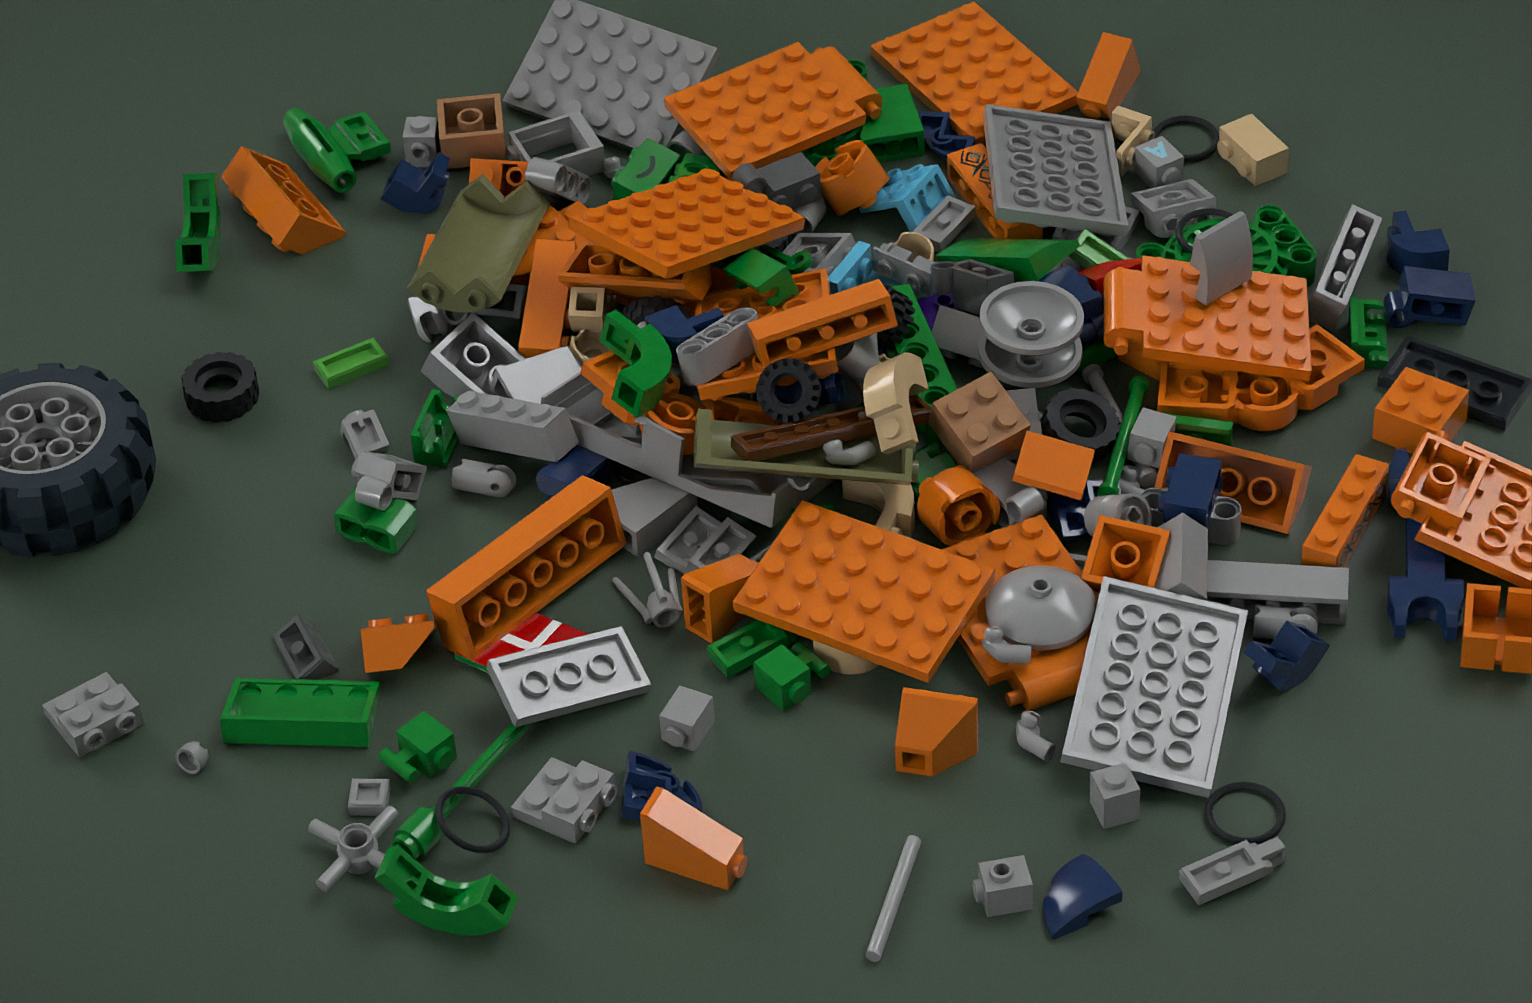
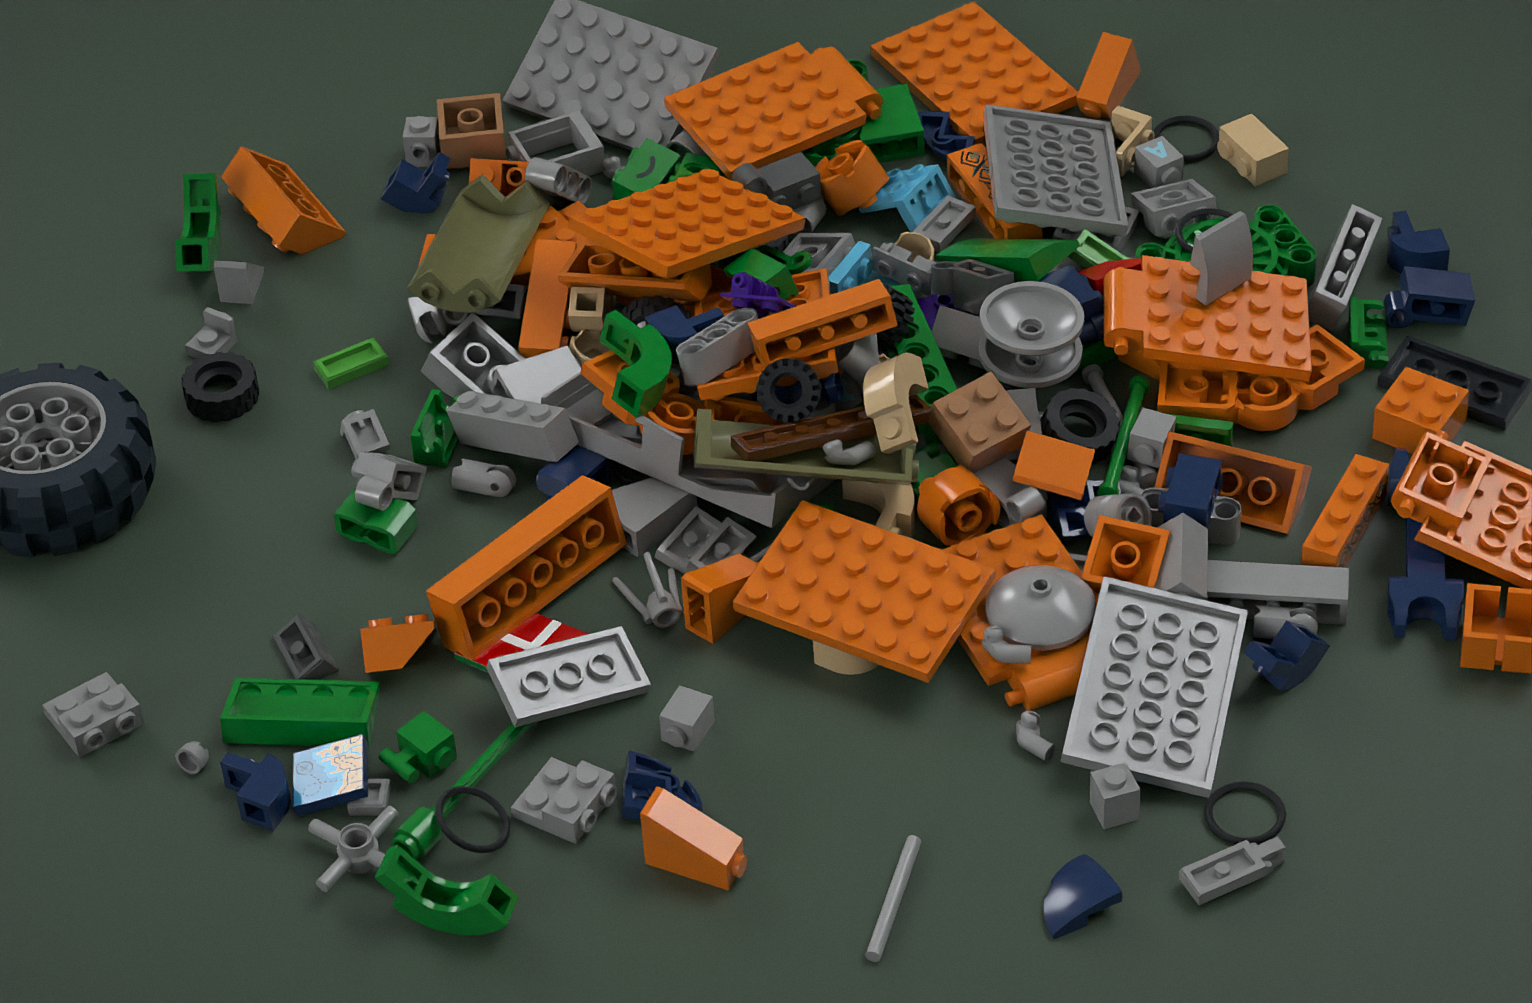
(214, 337): none -> light grey bracket
(237, 281): none -> light grey slope
(261, 788): none -> dark blue brick
(330, 149): green plate -> none
(330, 775): none -> tile
(747, 645): green hinge -> none
(755, 294): none -> dark purple hinge
(786, 674): green brick -> none
(935, 731): orange slope -> none
(1004, 886): light grey brick -> none

